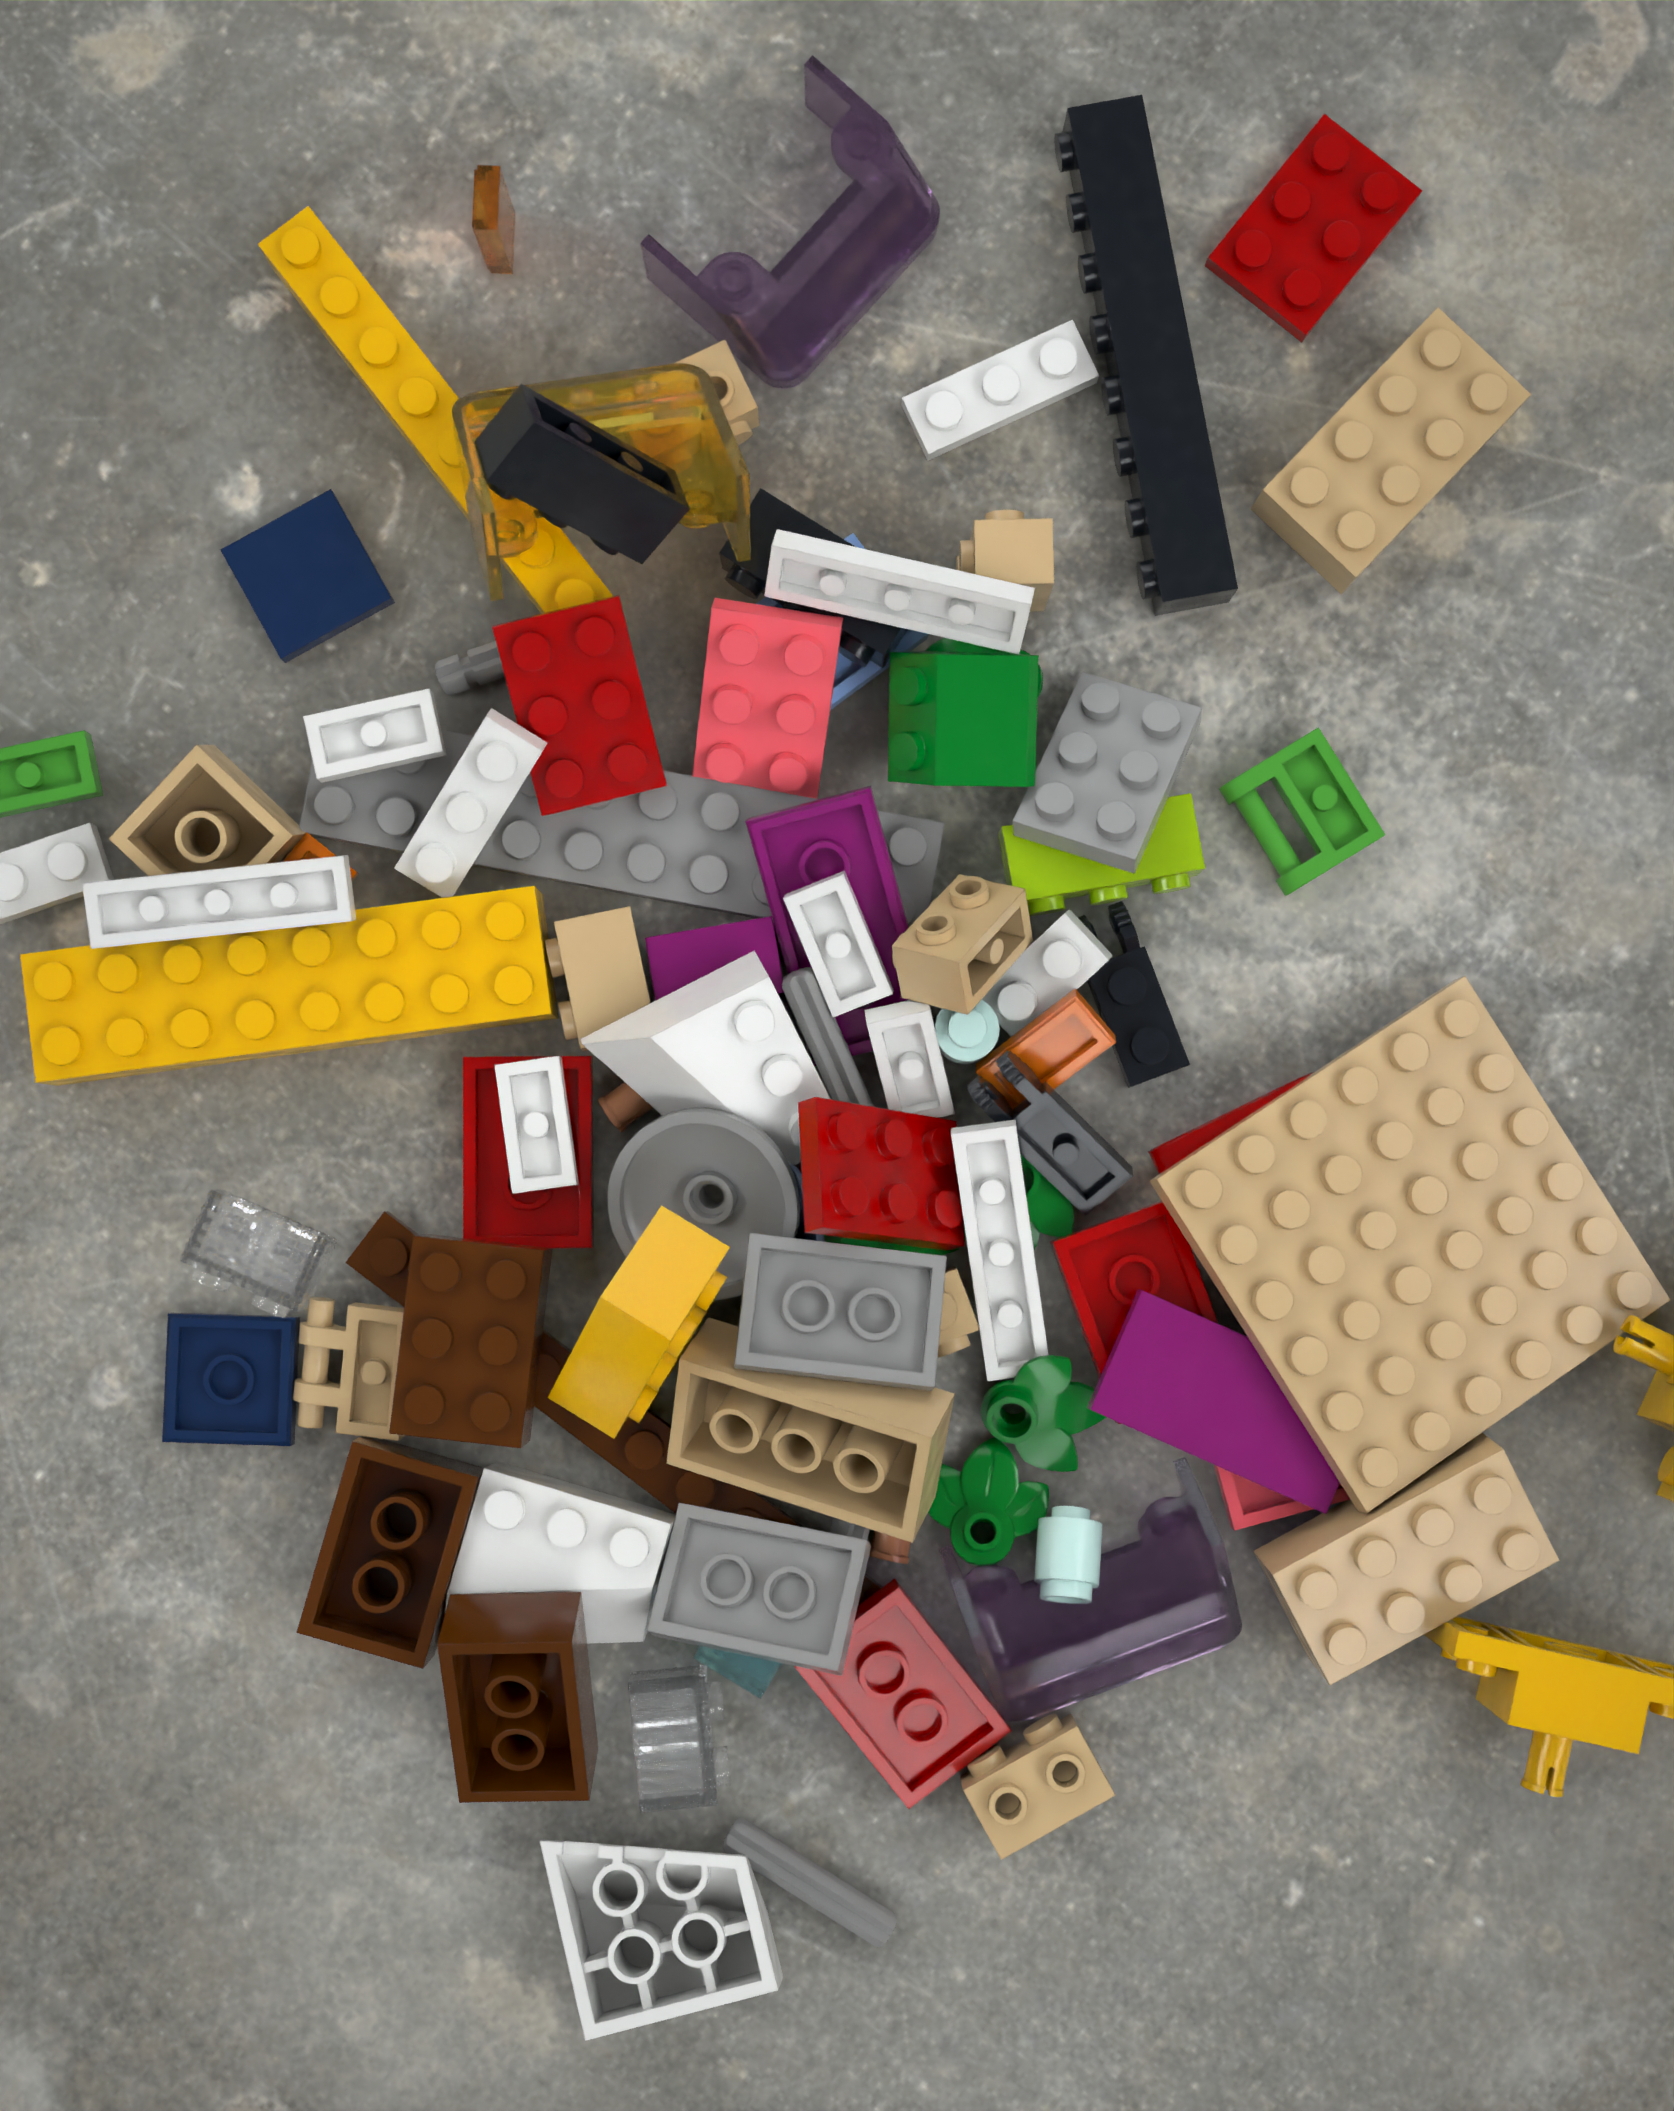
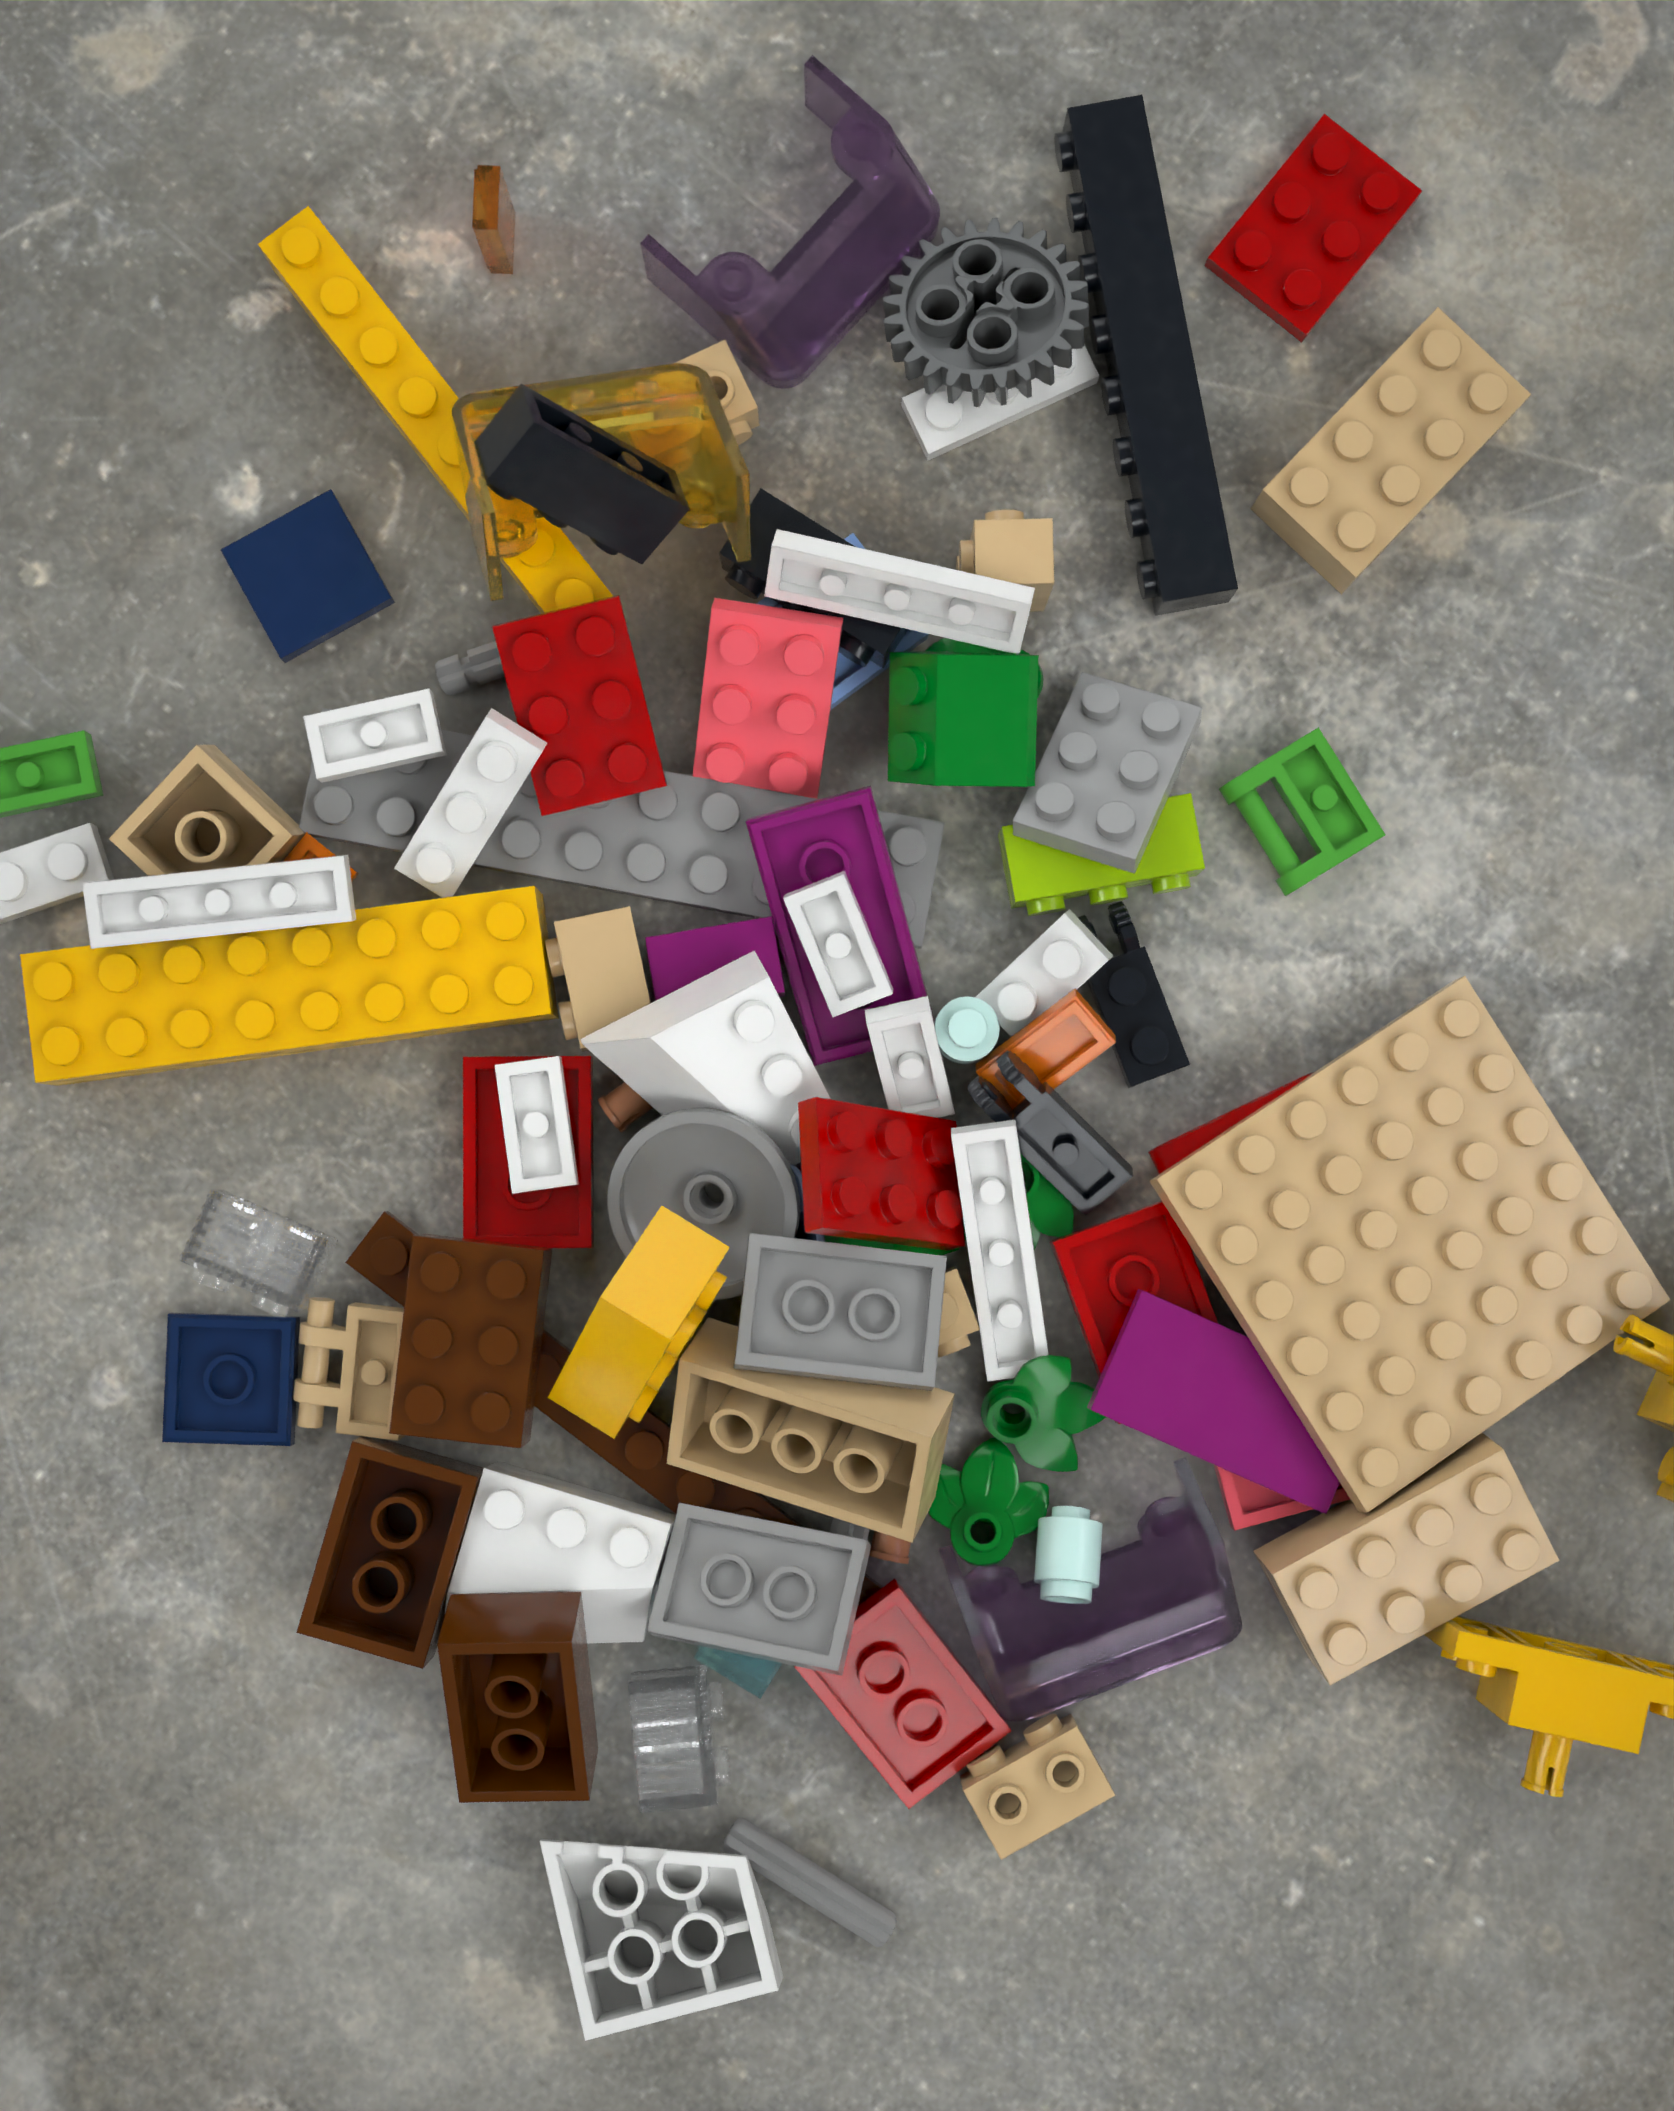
(824, 1038): light grey axle -> none
(962, 943): tan brick -> none
(976, 298): none -> dark grey gear

